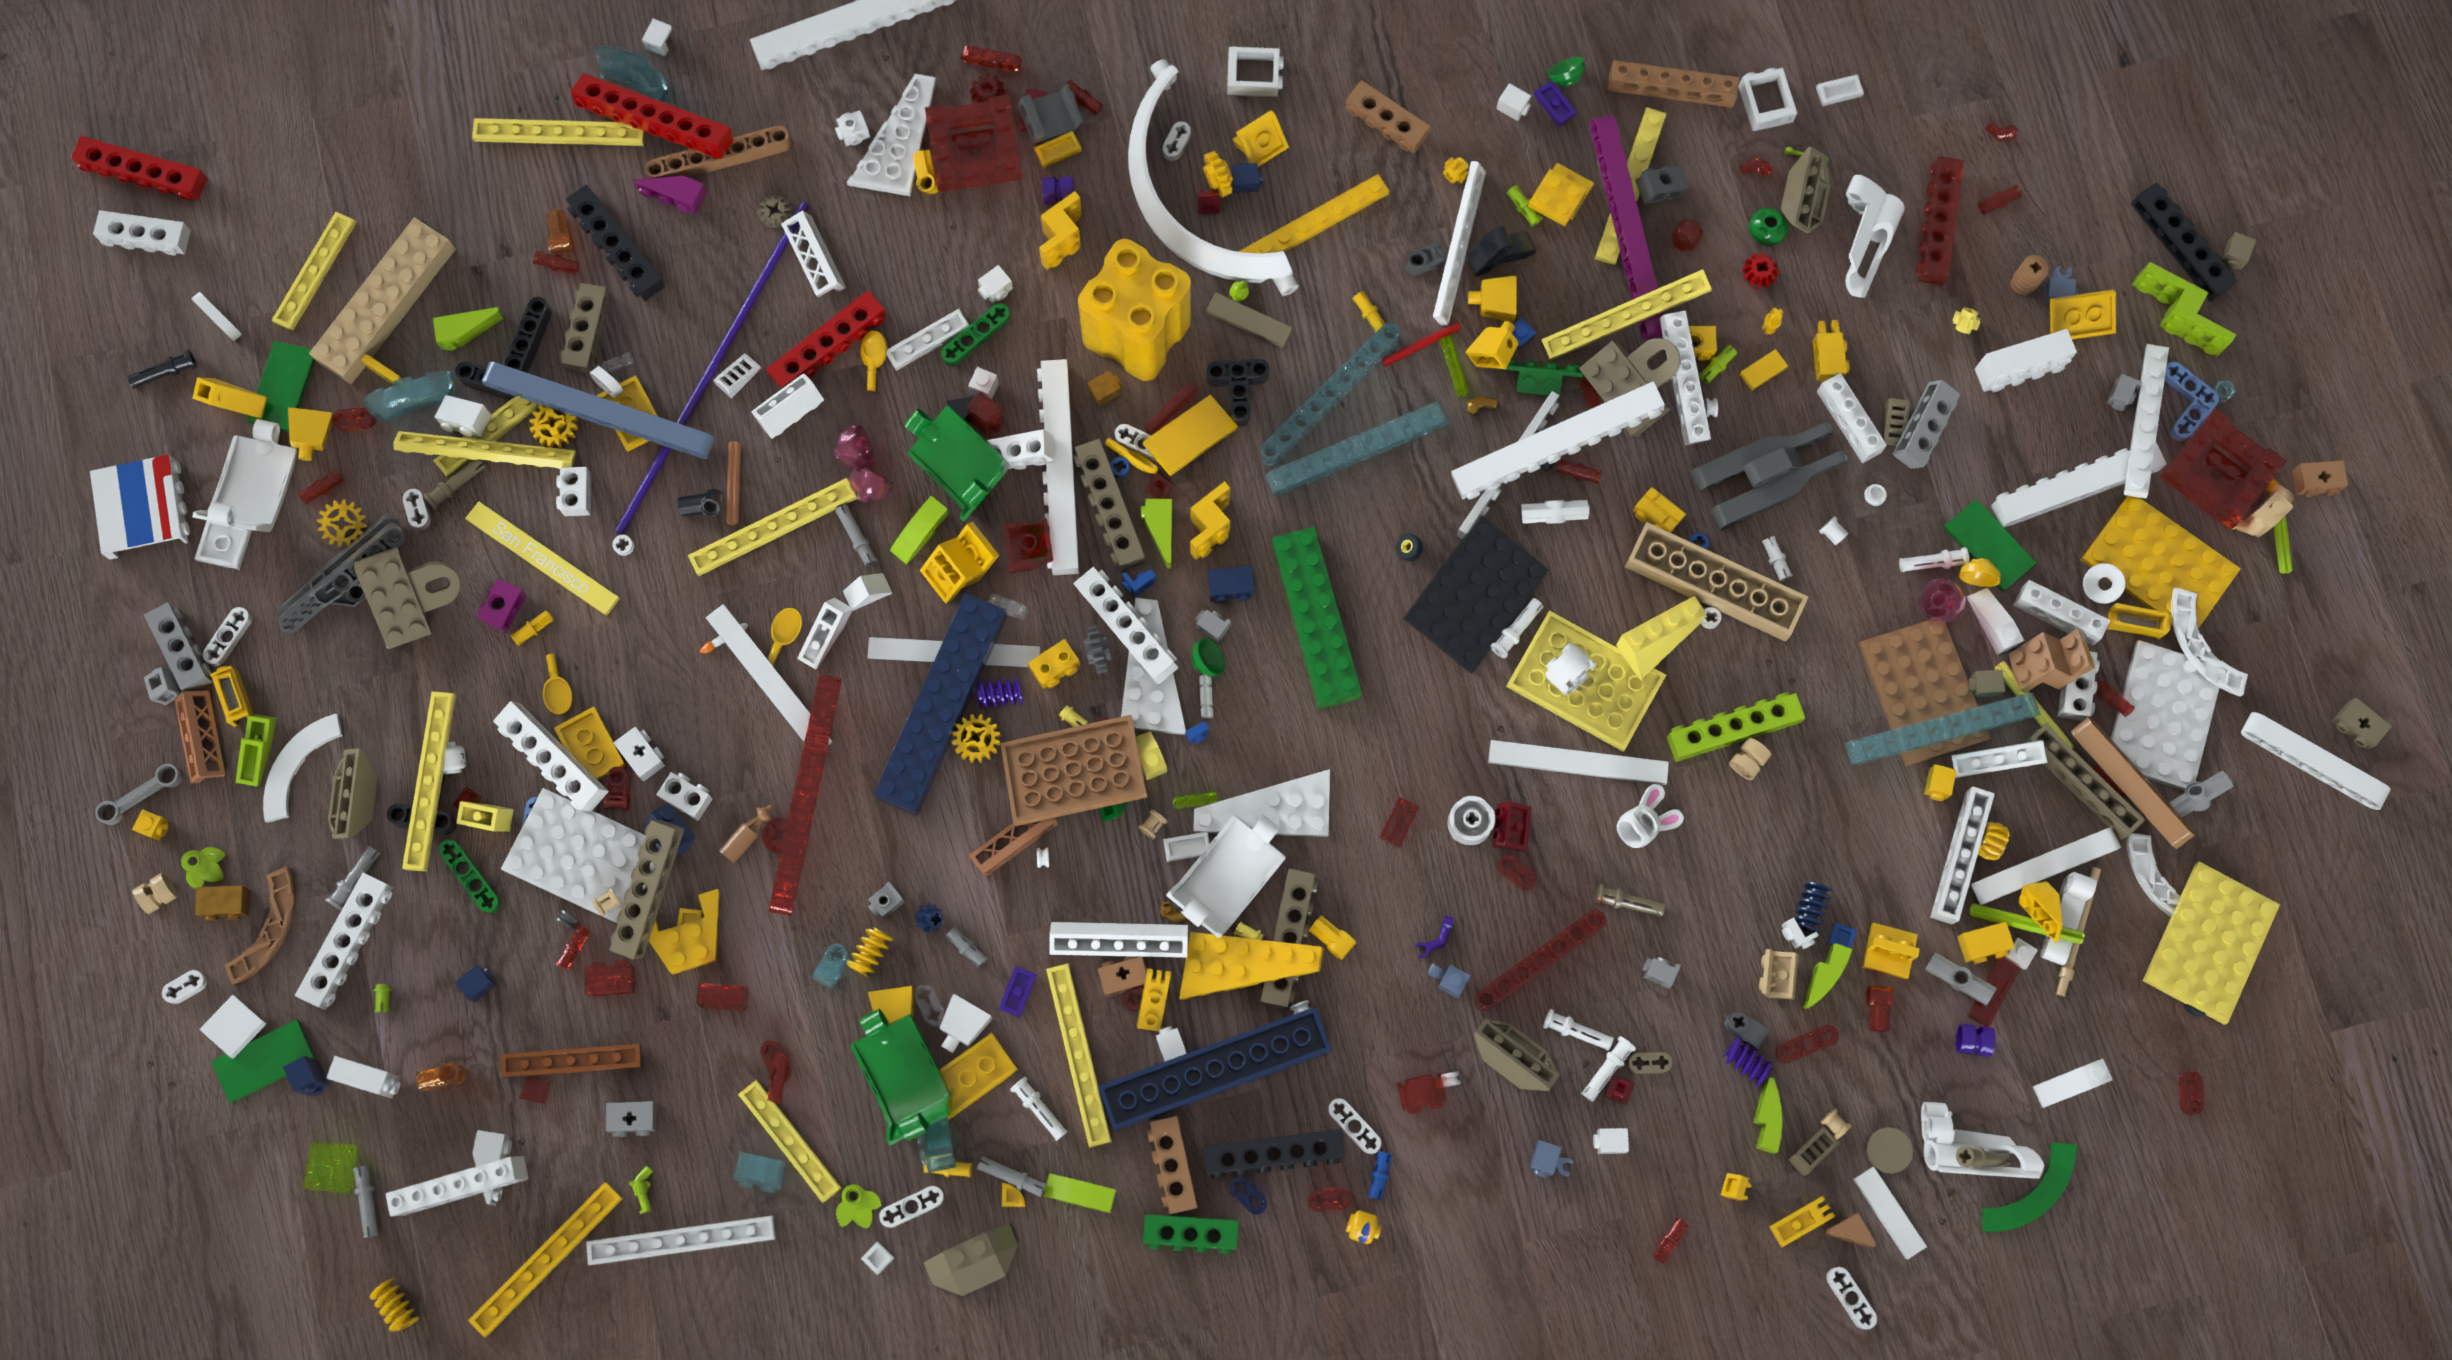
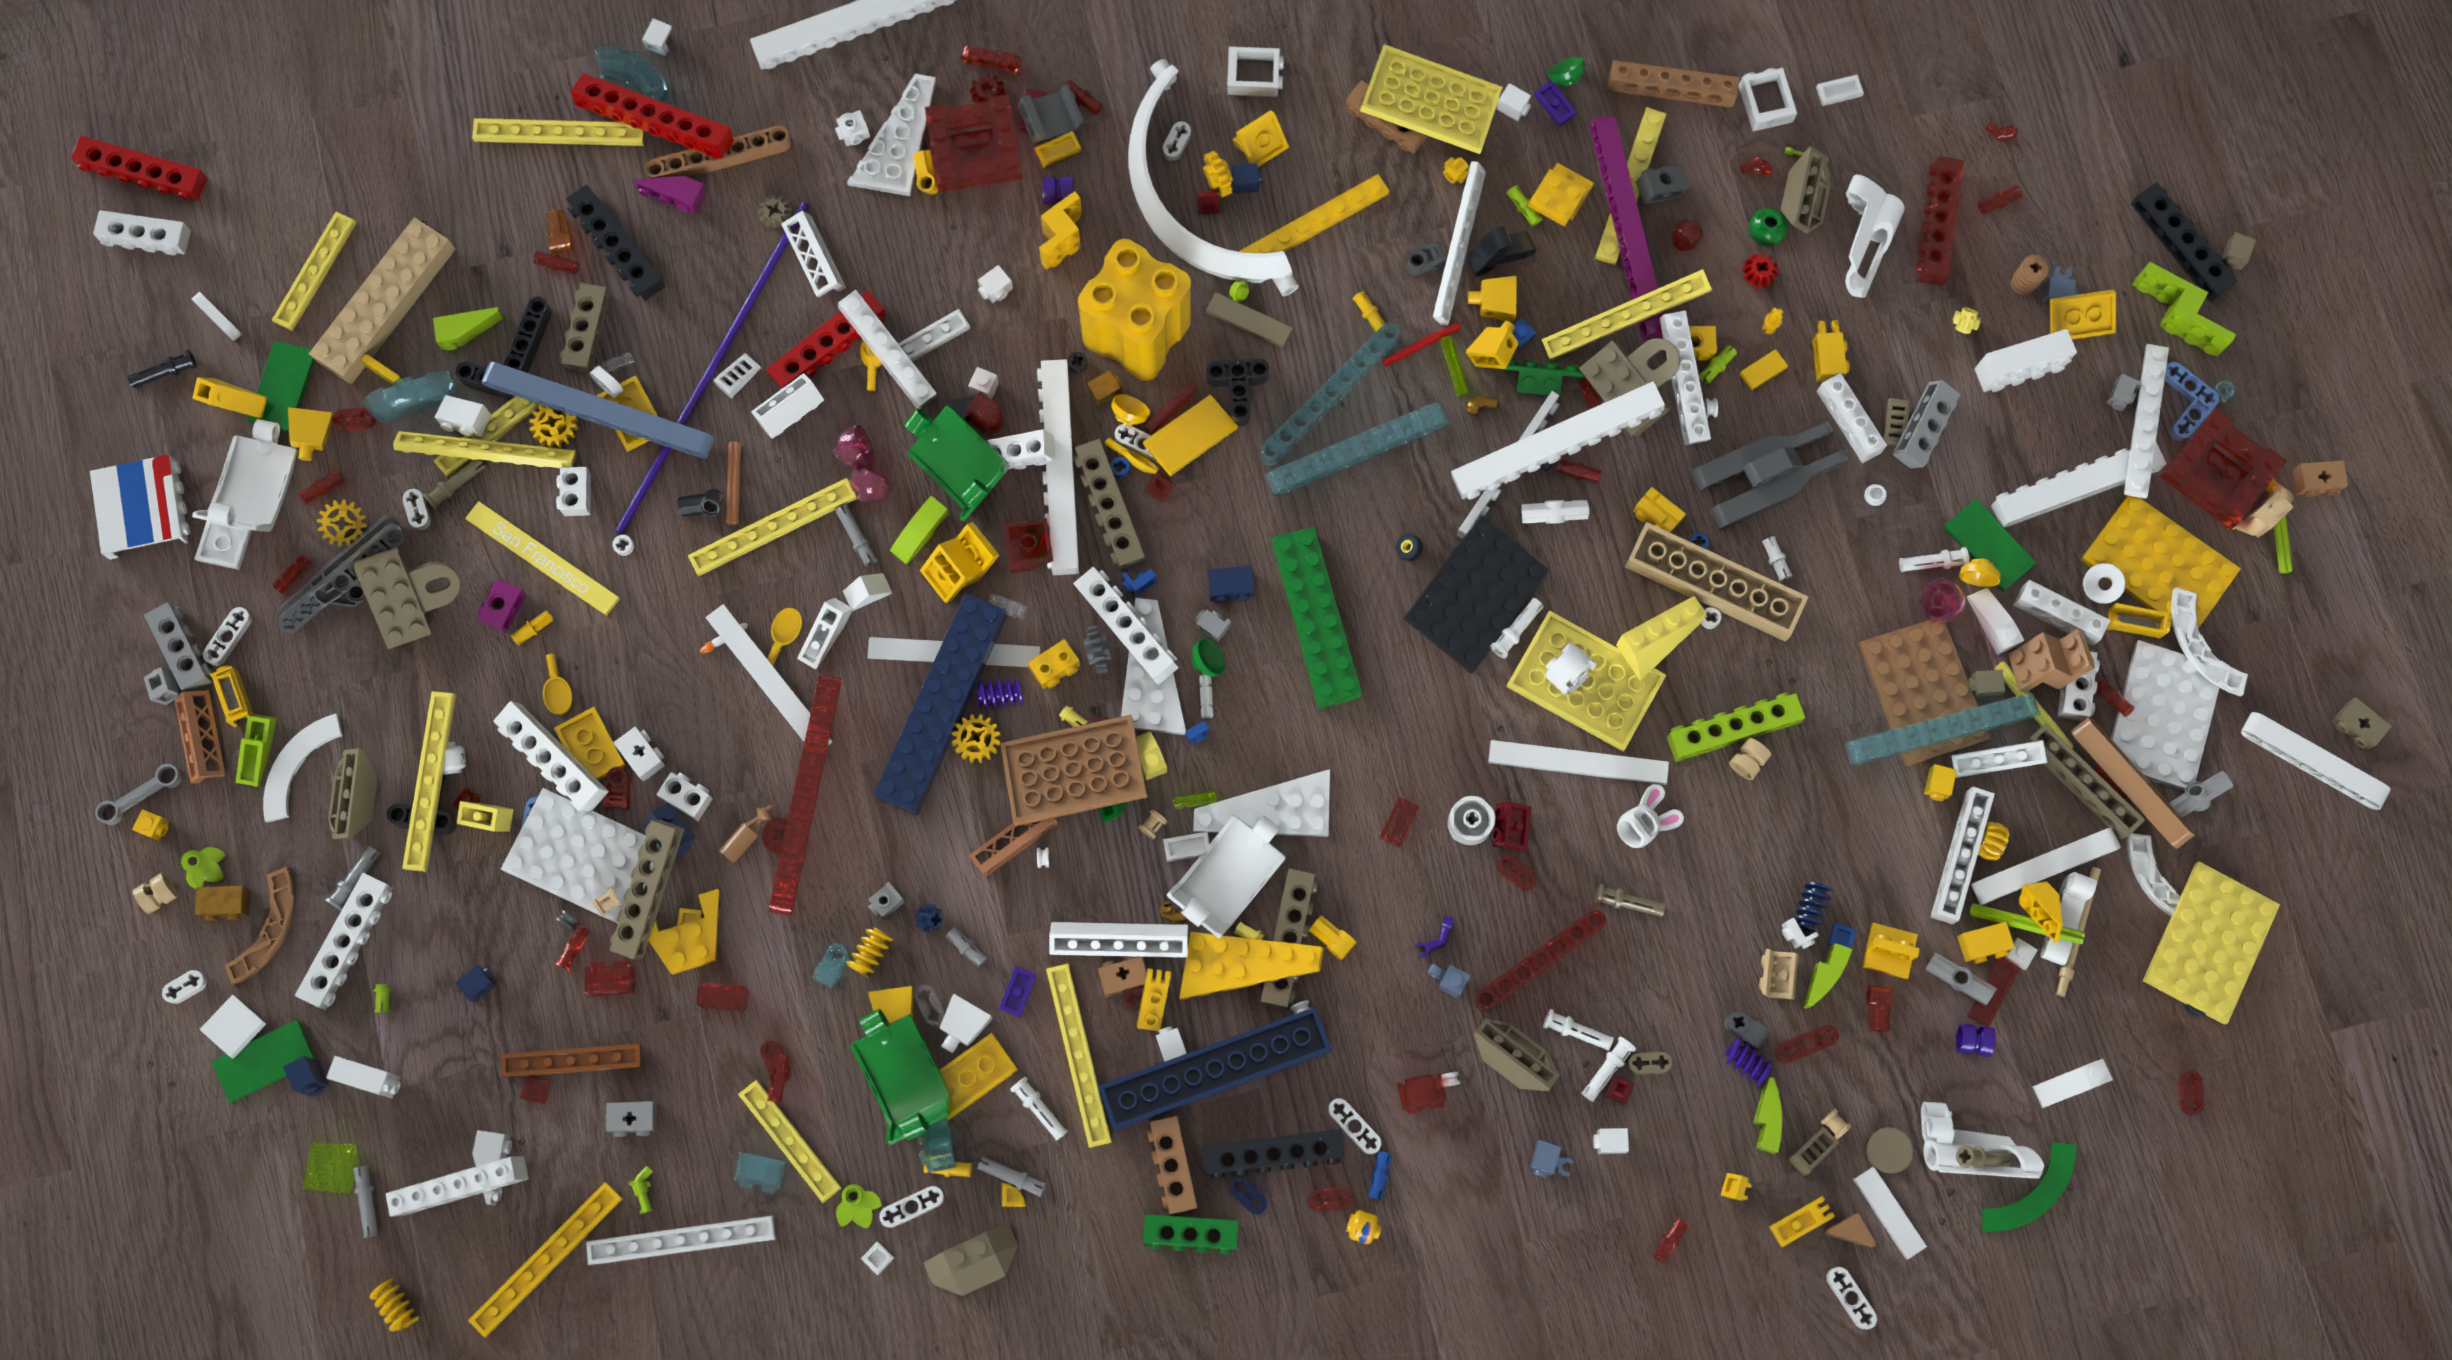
(291, 573): none -> clear red axle
(439, 1077): clear orange piece -> none
(471, 875): green beam -> none
(886, 350): none -> white brick
(973, 332): green beam -> none
(1075, 369): none -> black bush
(1080, 1193): lime slope -> none
(1129, 410): none -> yellow piece
(1159, 525): lime slope -> none
(1210, 521): yellow bracket -> none
(1431, 99): none -> light yellow plate
(1660, 971): light grey brick -> none
(1834, 531): white bush -> none

